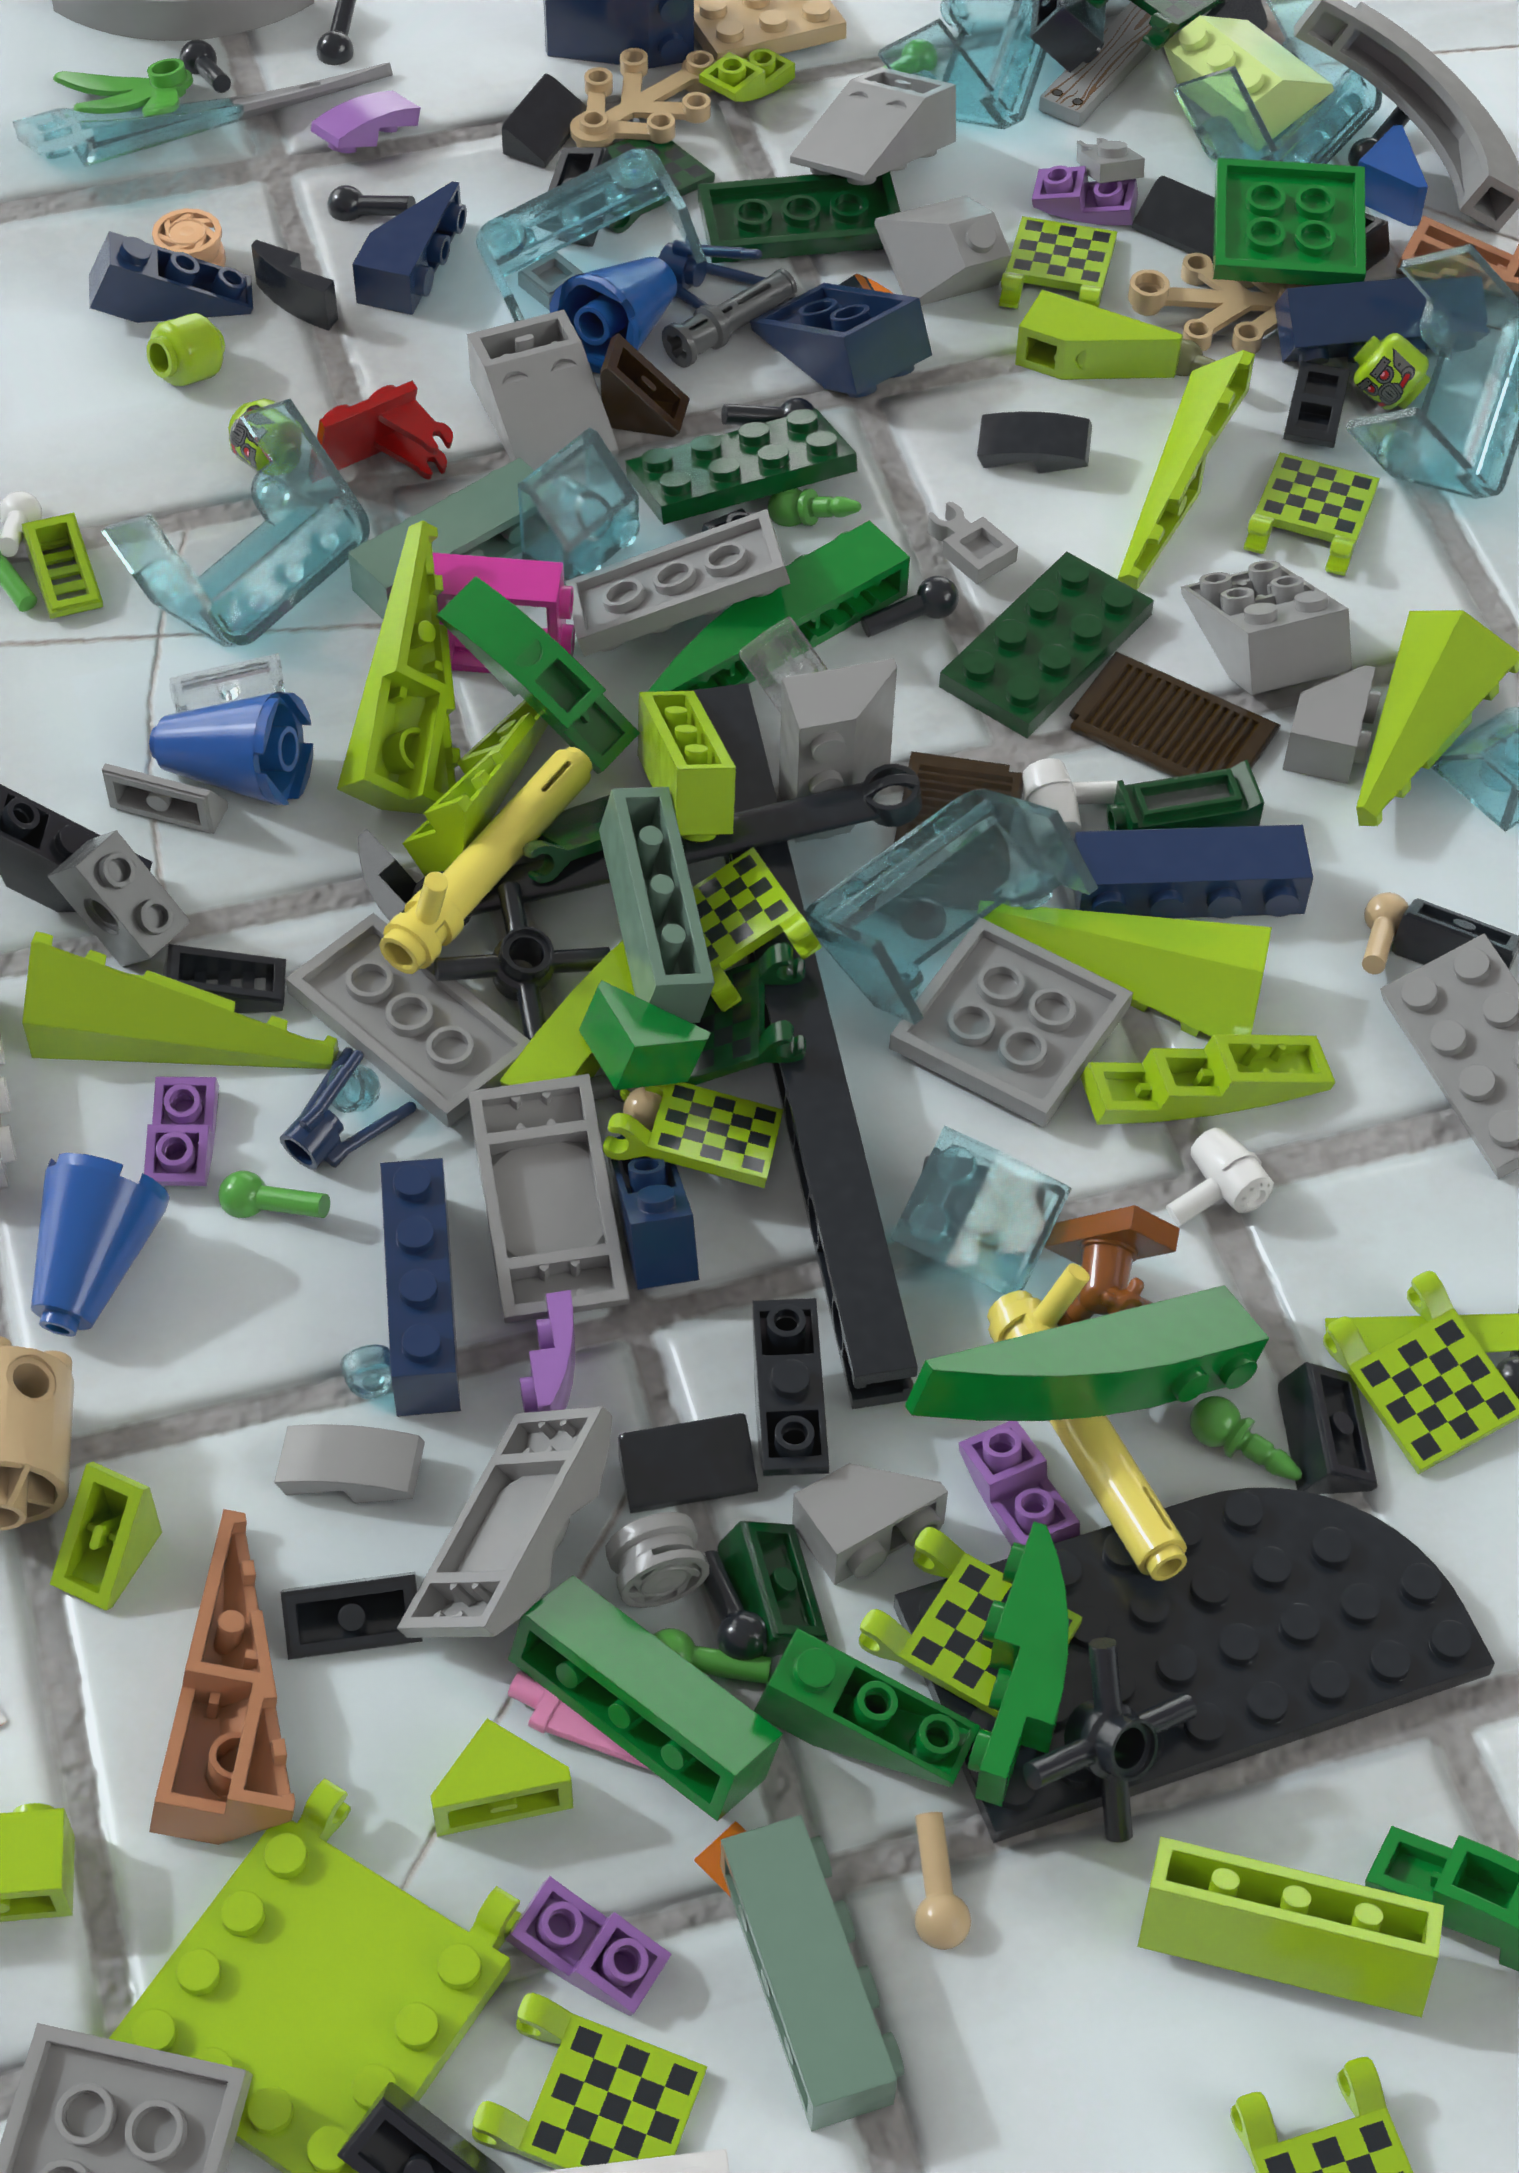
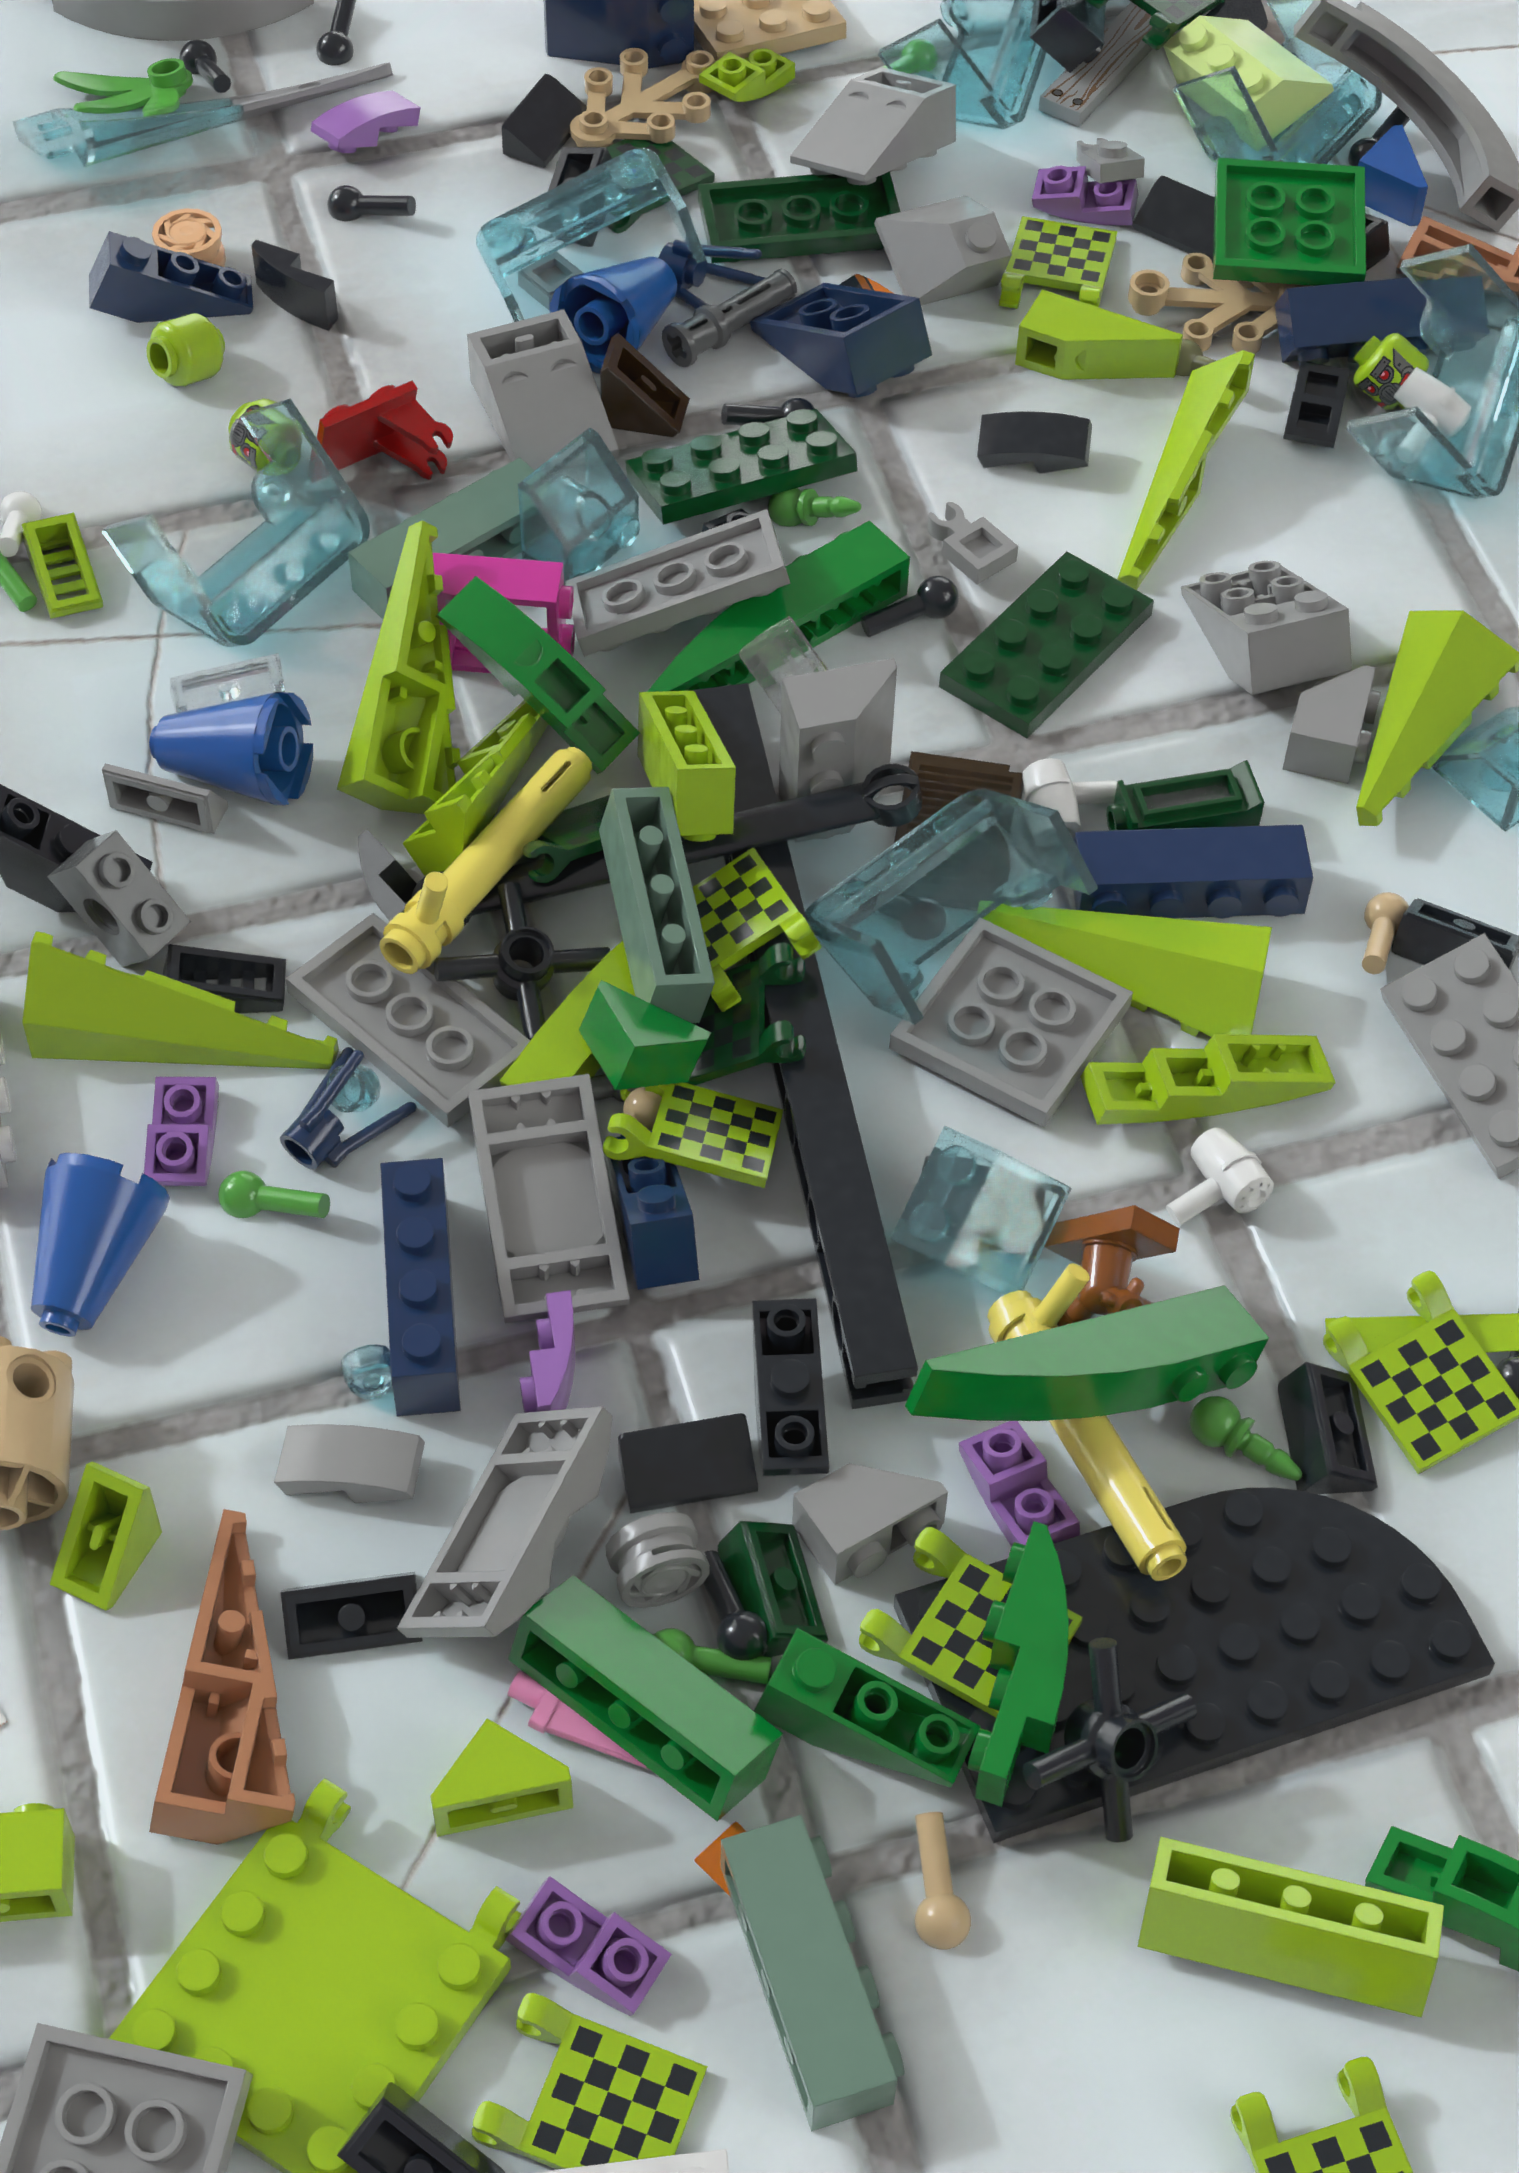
(404, 253): dark blue slope -> none
(1168, 721): dark brown window -> none
(1316, 503): lime flag -> none
(1436, 400): none -> white piece

